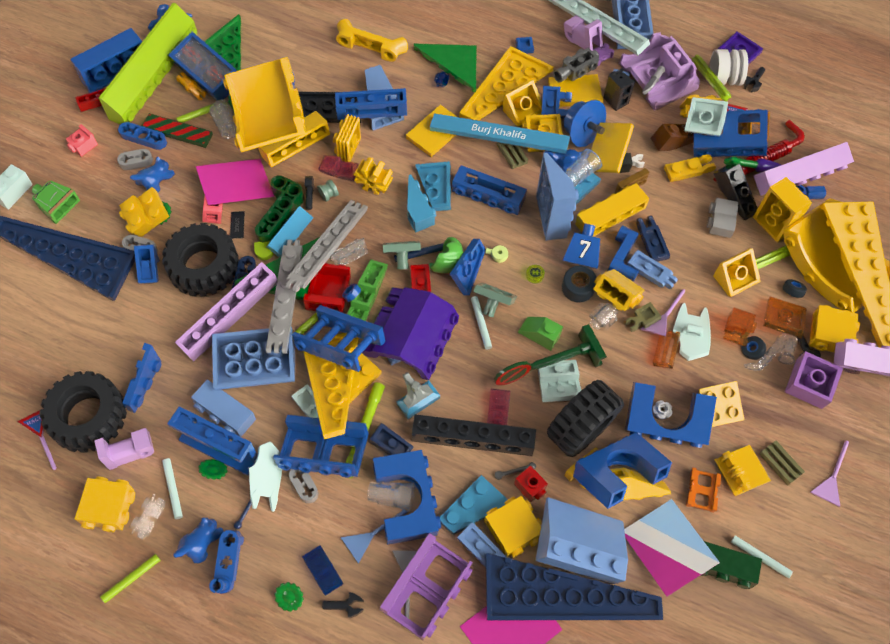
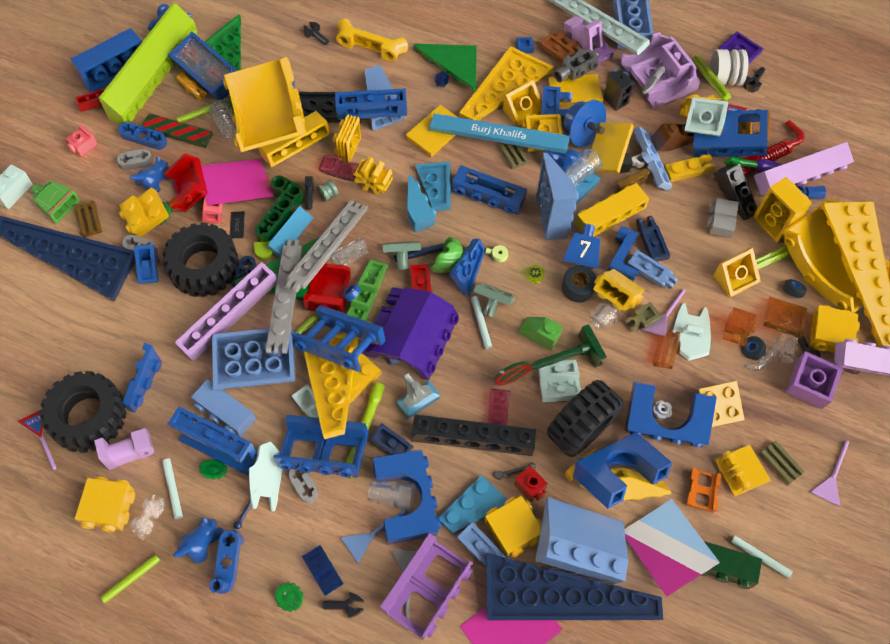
(85, 207): none -> pearl gold tile
(188, 182): none -> red panel
(310, 32): none -> black bar
(556, 48): none -> dark orange plate
(651, 156): none -> light blue hinge

